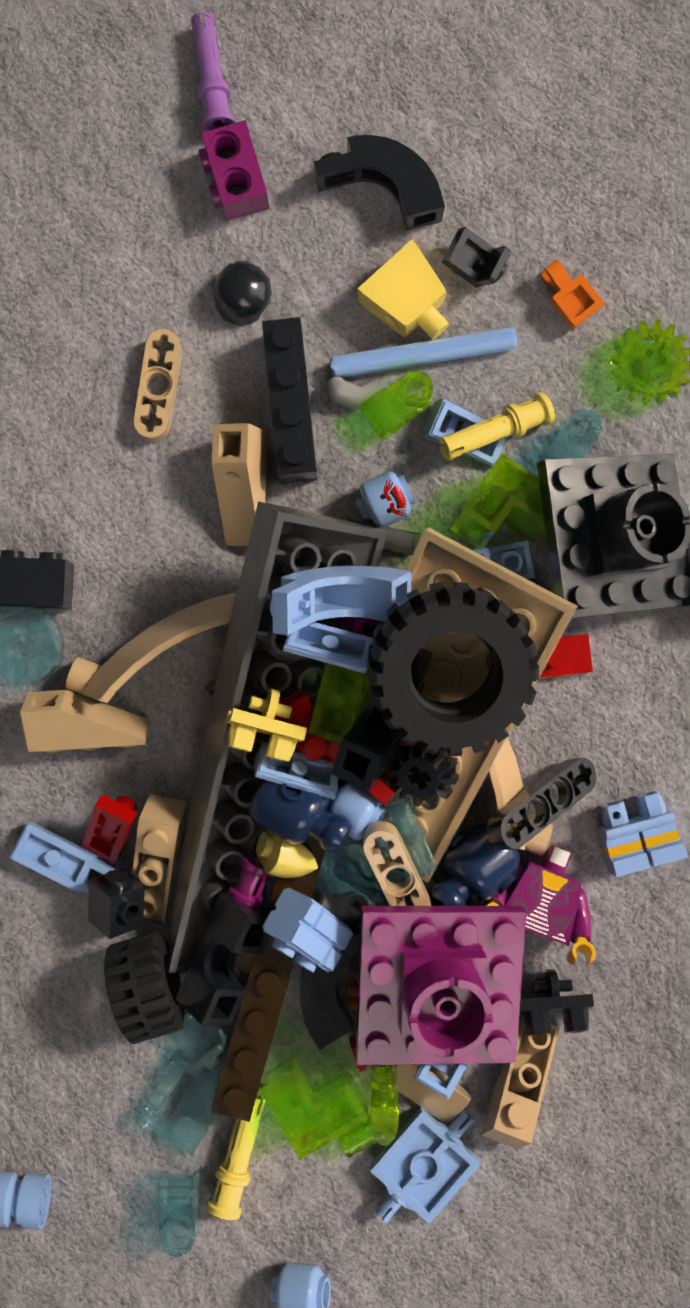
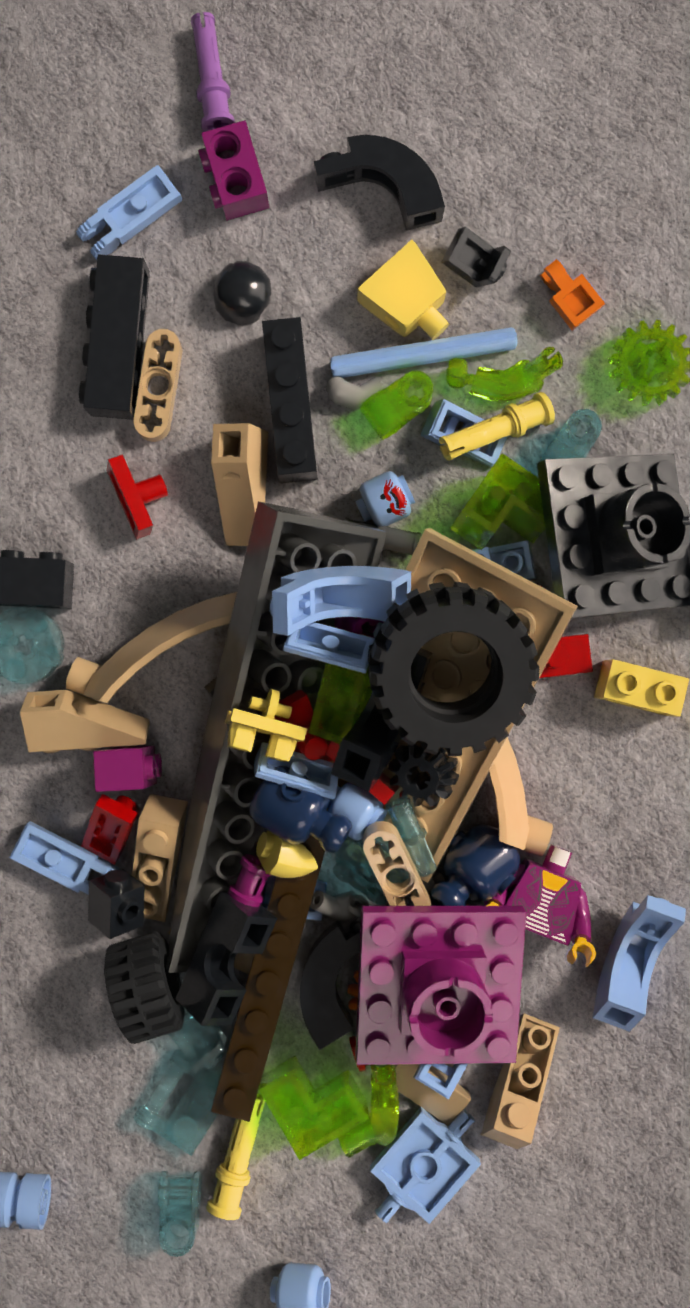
(116, 336): none -> black brick
(126, 768): none -> magenta brick
(130, 211): none -> light blue hinge
(135, 495): none -> red tile
(306, 930): light blue brick -> none
(508, 385): none -> clear neon green arm
(545, 808): black beam -> none
(573, 1007): black hips -> none
(631, 960): none -> light blue arch
(639, 840): light blue hips -> none
(641, 688): none -> light yellow brick

